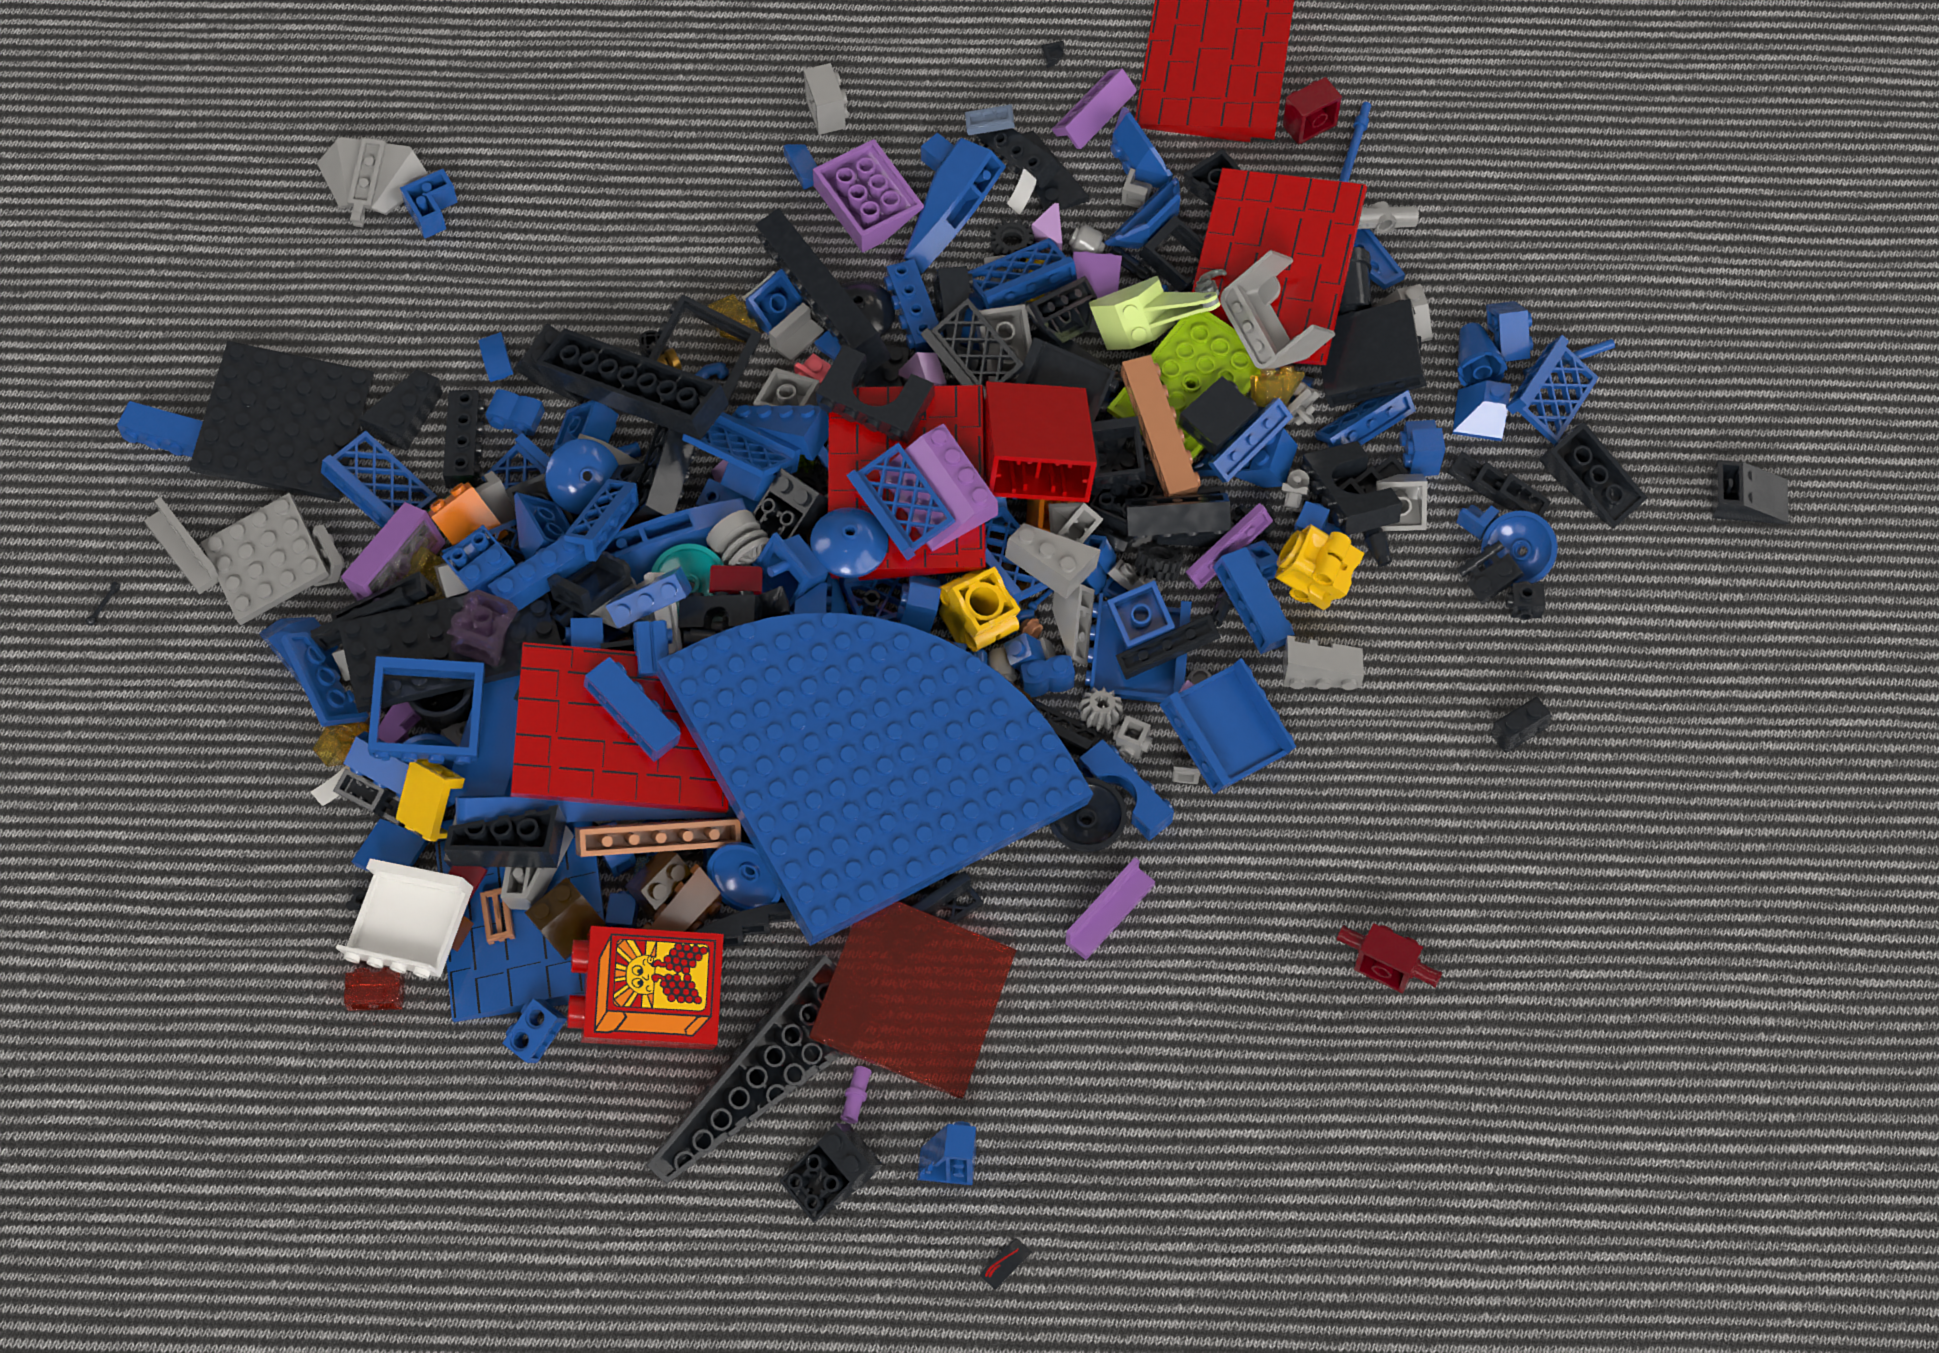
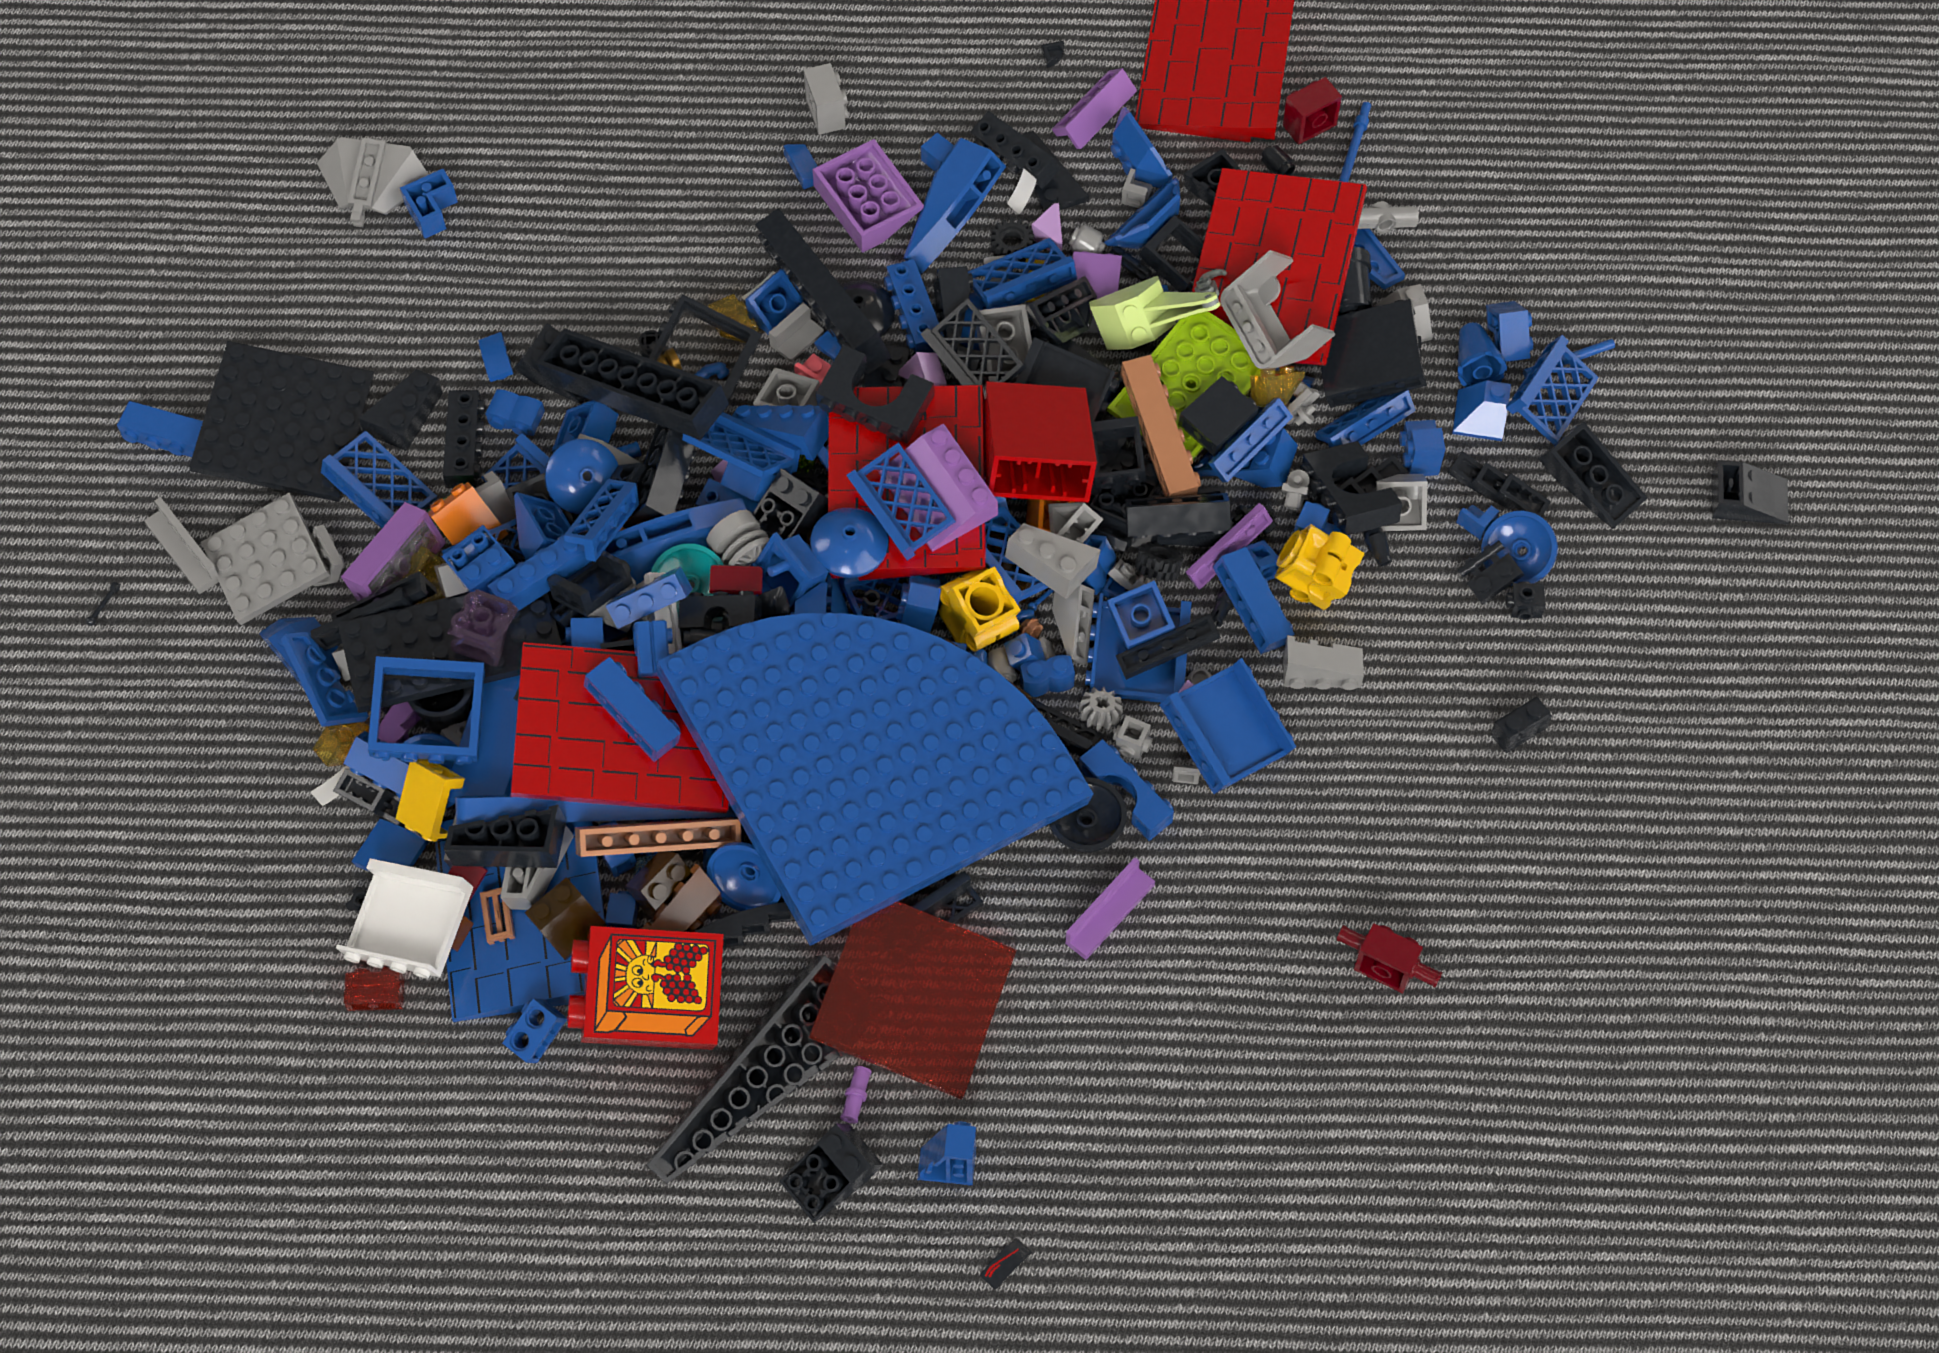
(989, 119): sand blue plate -> none
(1277, 161): none -> black brick

